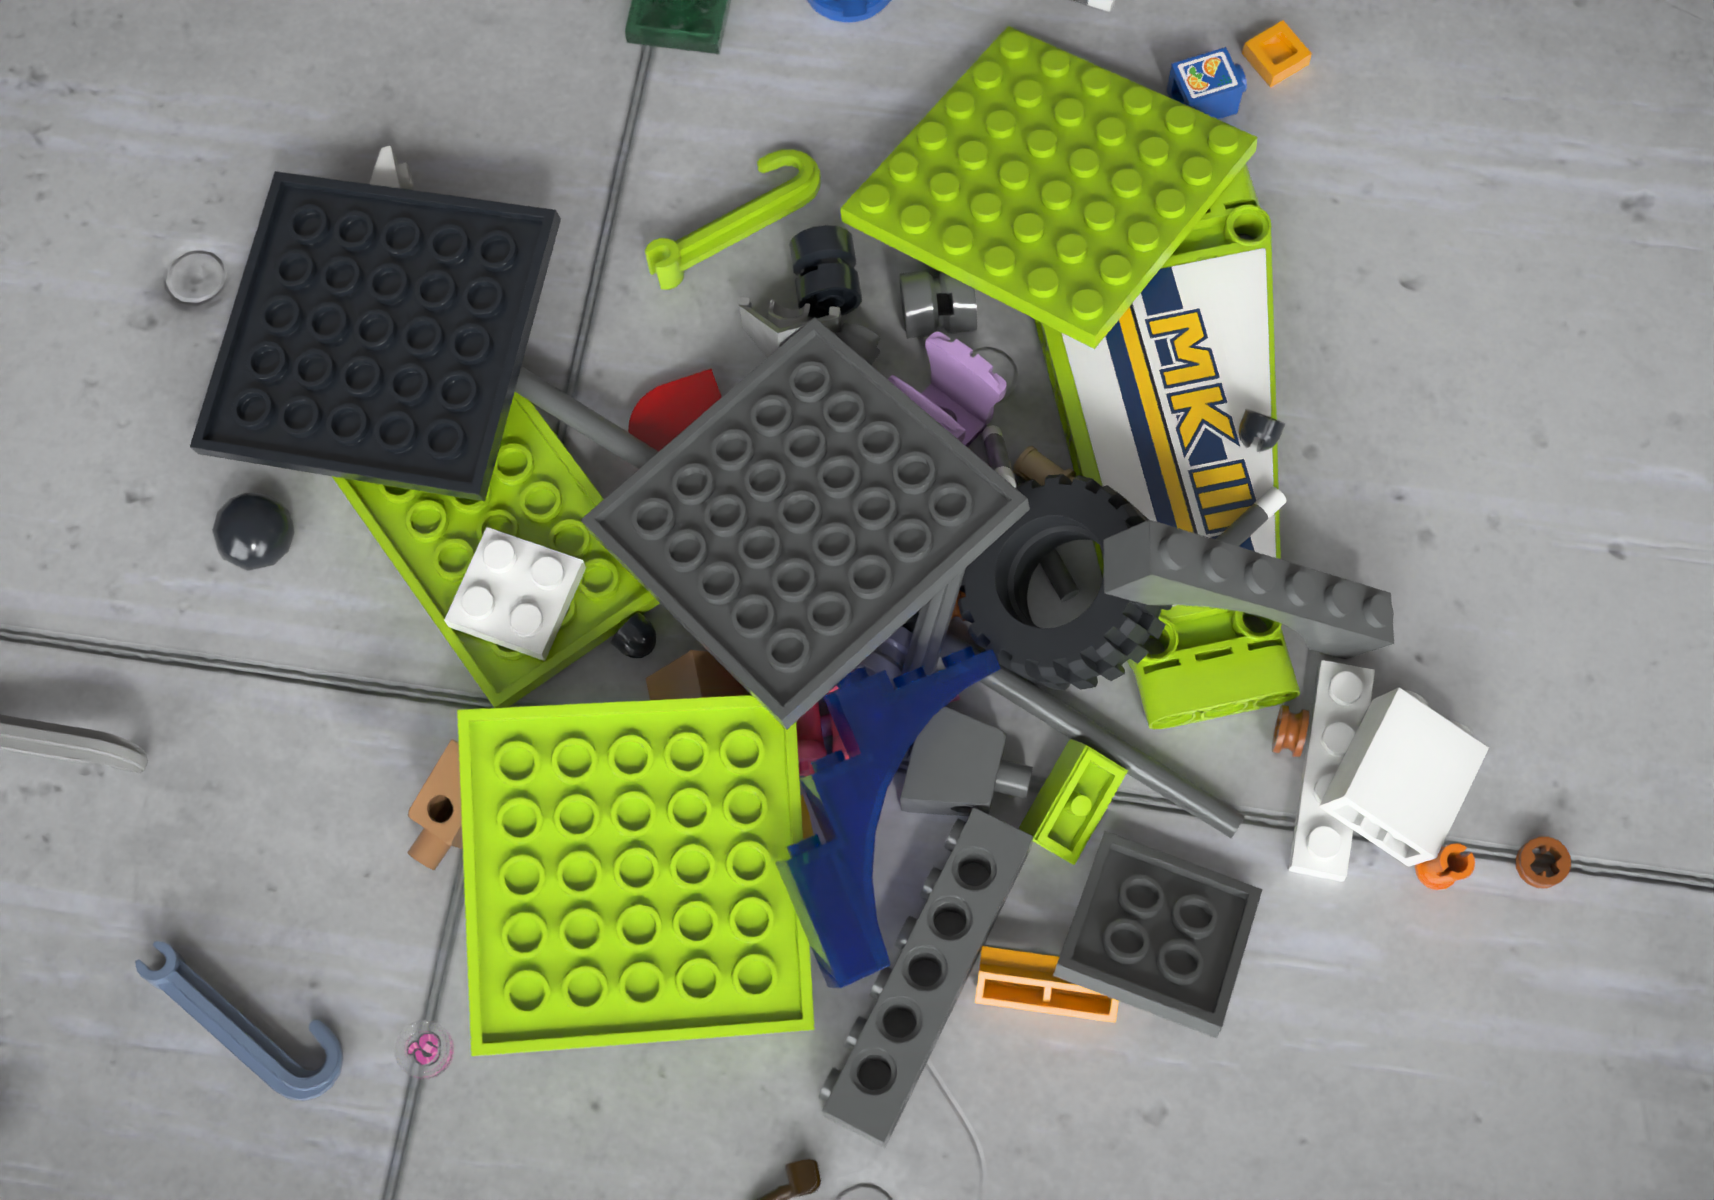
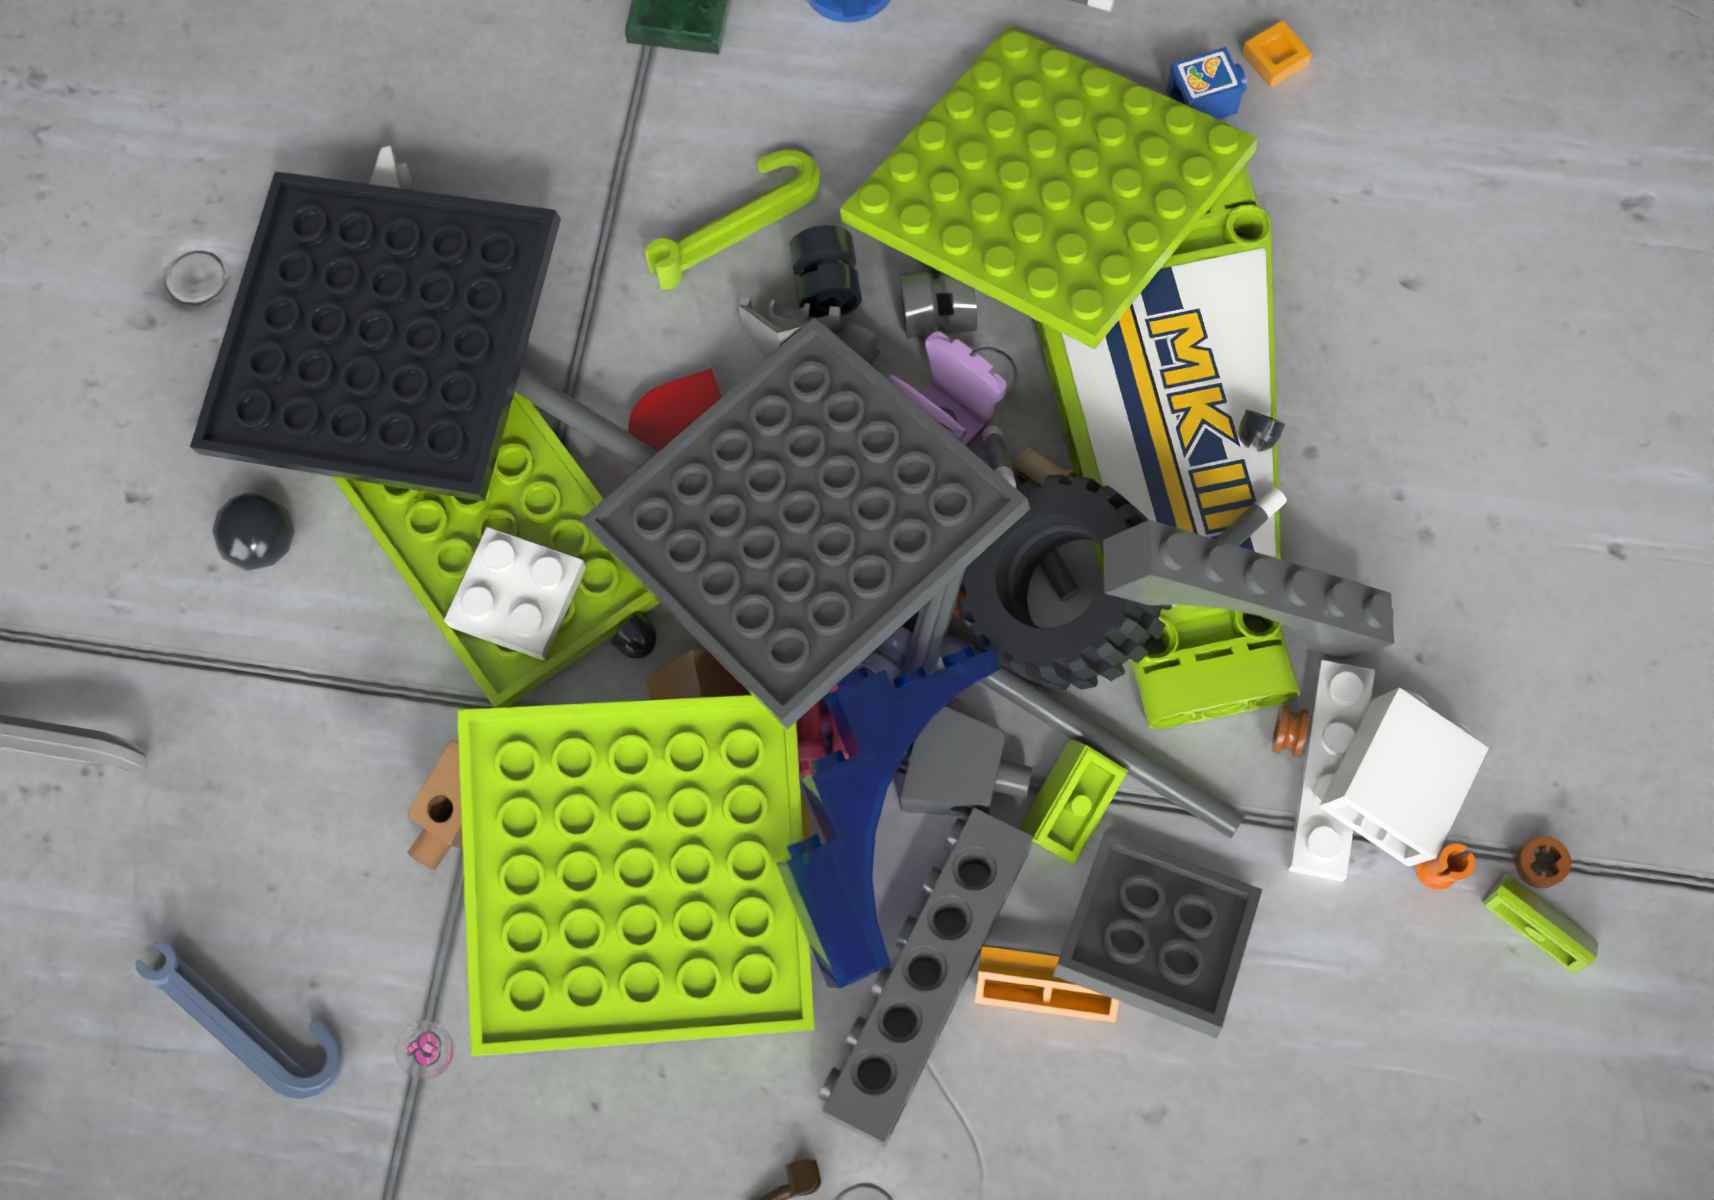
(1541, 924): none -> lime slope

